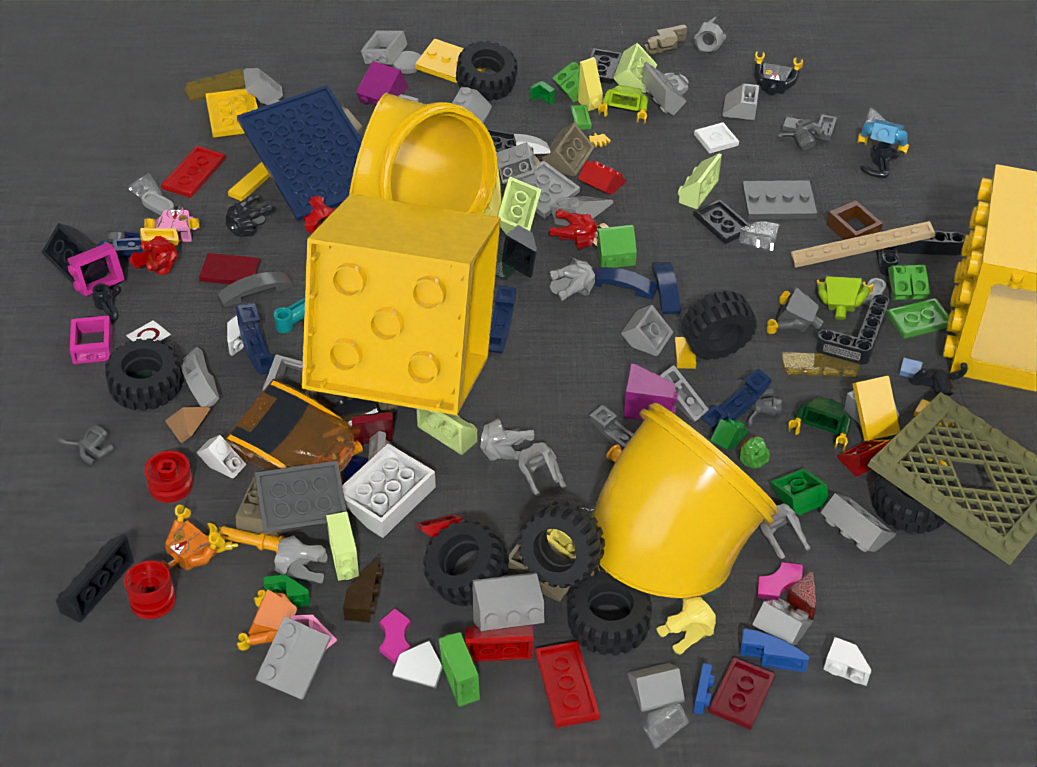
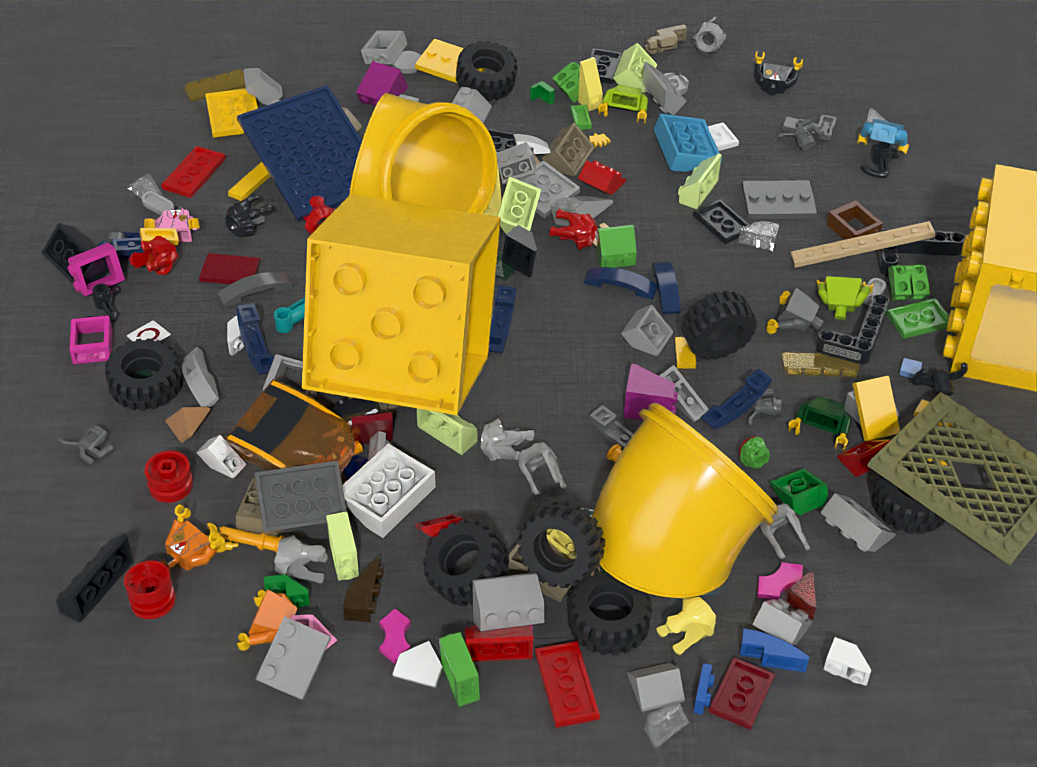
(577, 278): light grey piece -> none
(684, 141): none -> dark azure slope
(729, 433): green slope -> none
(741, 102): light grey slope -> none

